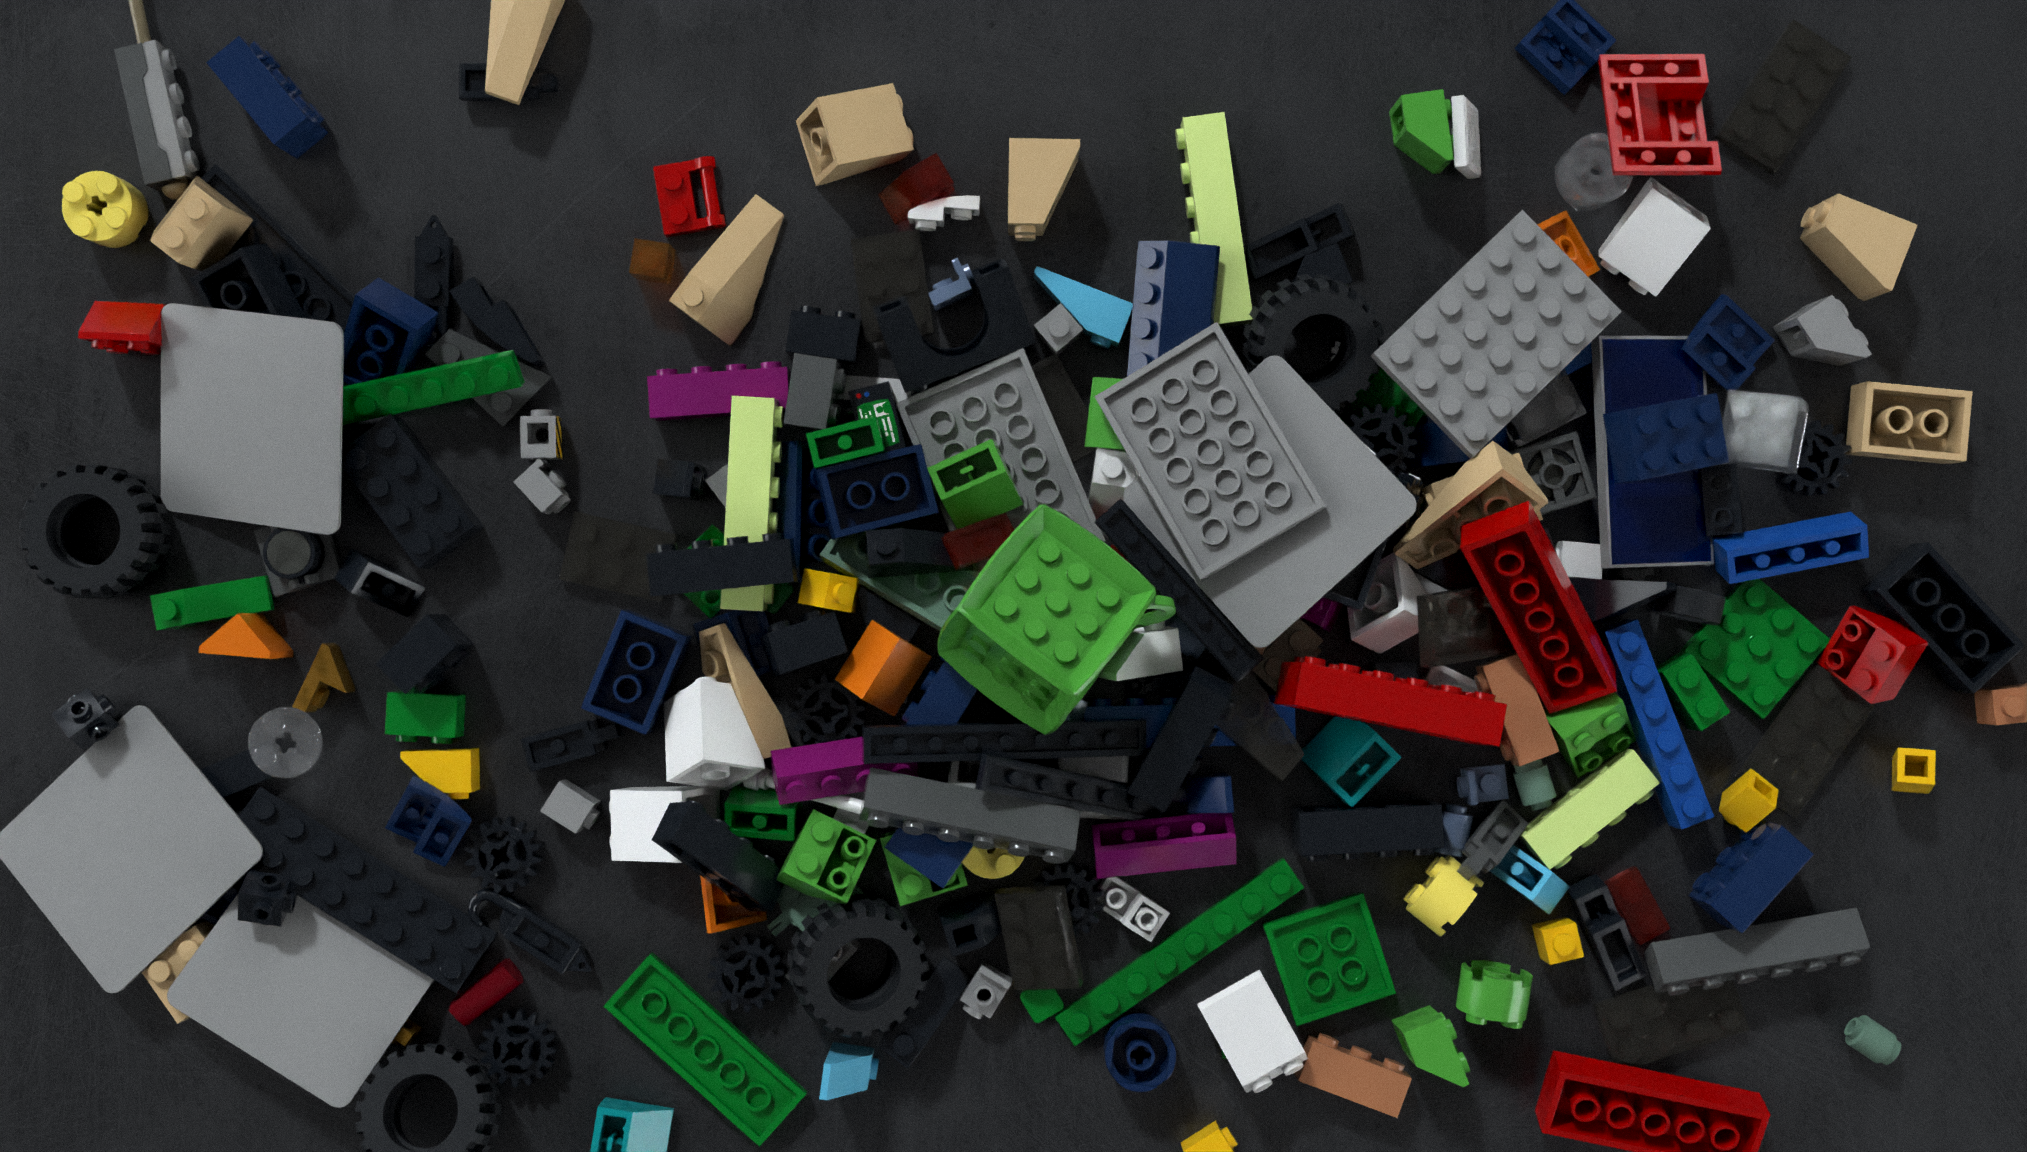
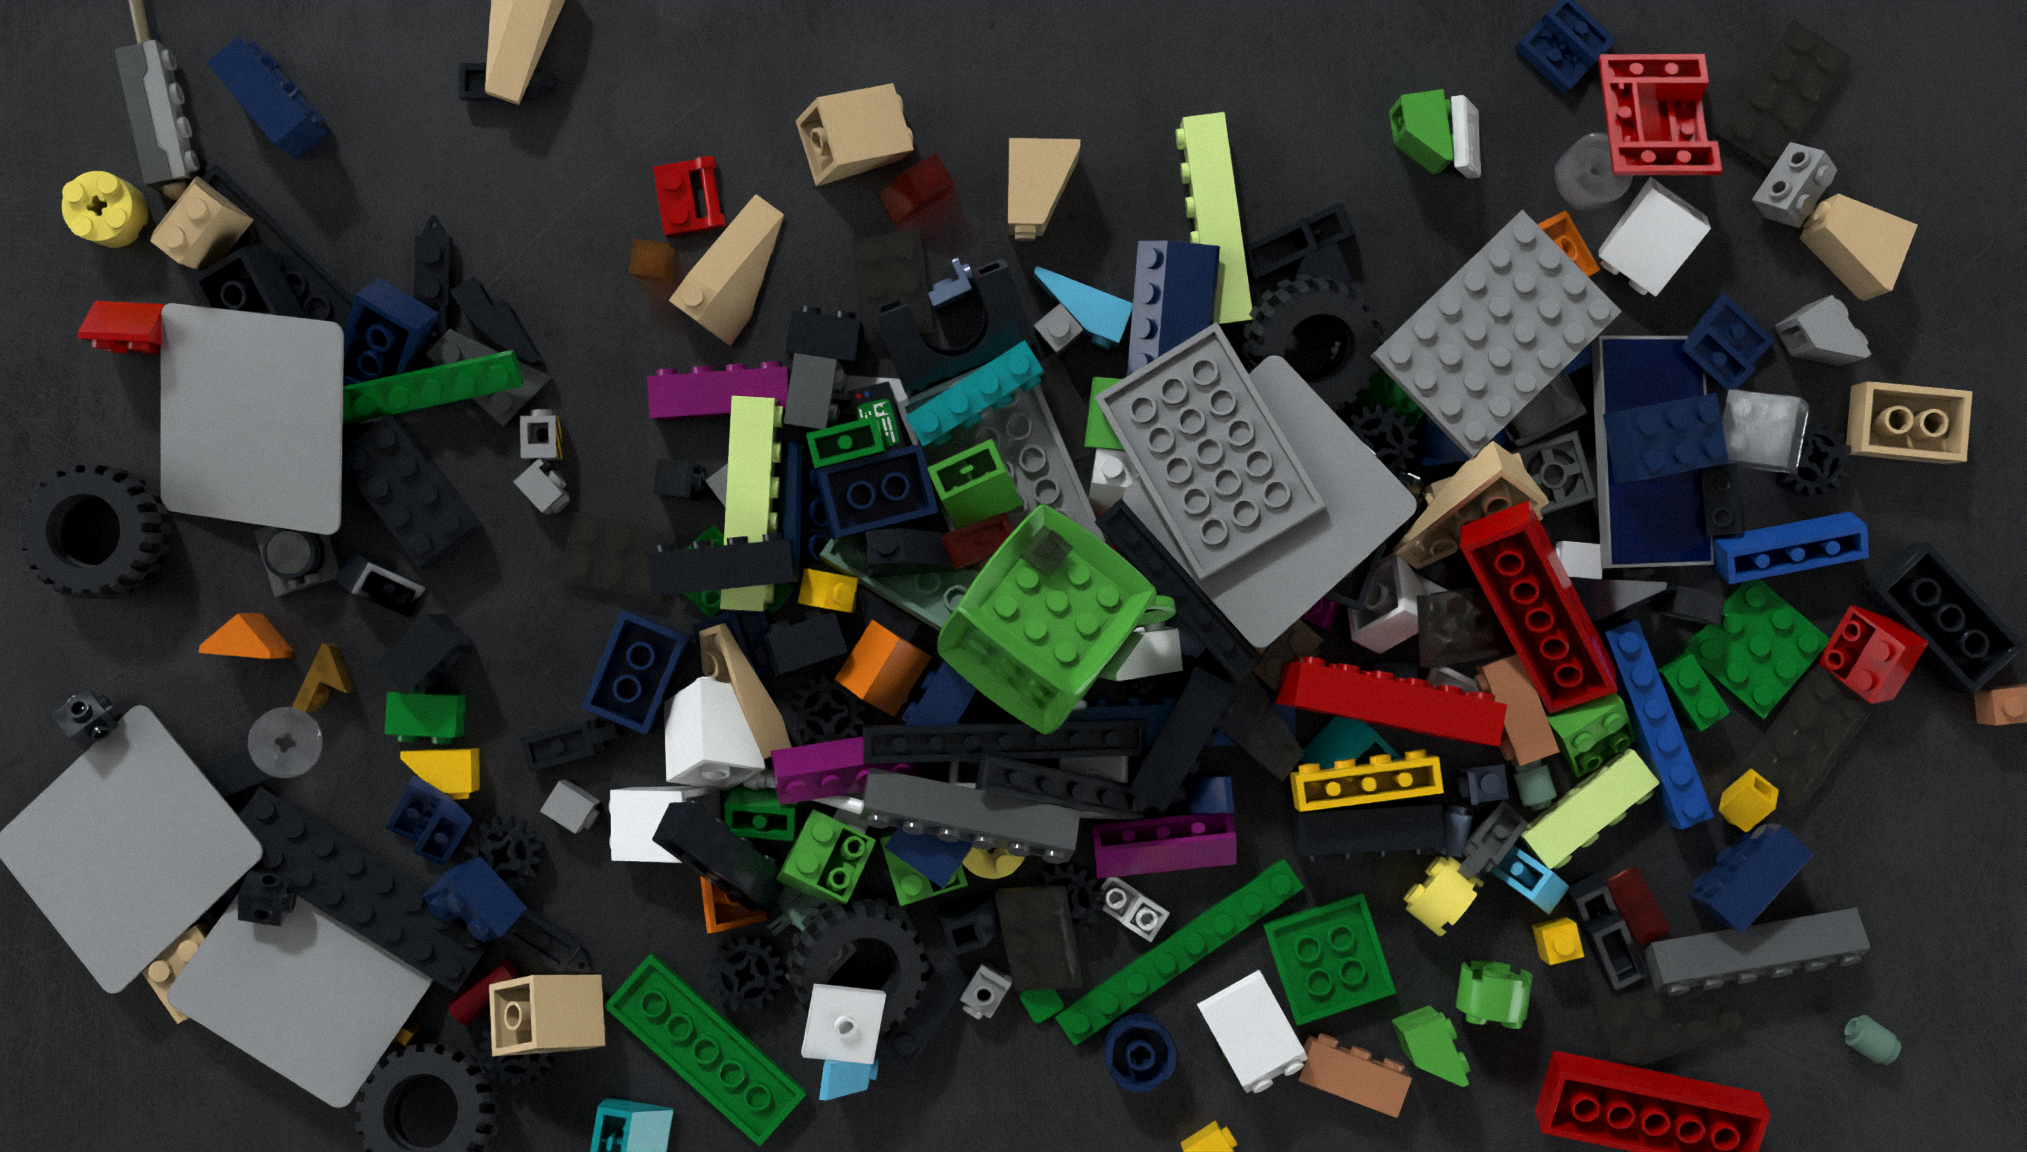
(211, 603): green slope -> none
(476, 896): none -> dark blue brick
(546, 1014): none -> tan slope
(843, 1024): none -> white plate
(932, 213): white slope -> none
(975, 394): none -> teal brick
(1046, 551): none -> clear smoke tile
(1366, 782): none -> yellow brick
(1795, 184): none -> light grey brick
(1913, 770): yellow brick -> none

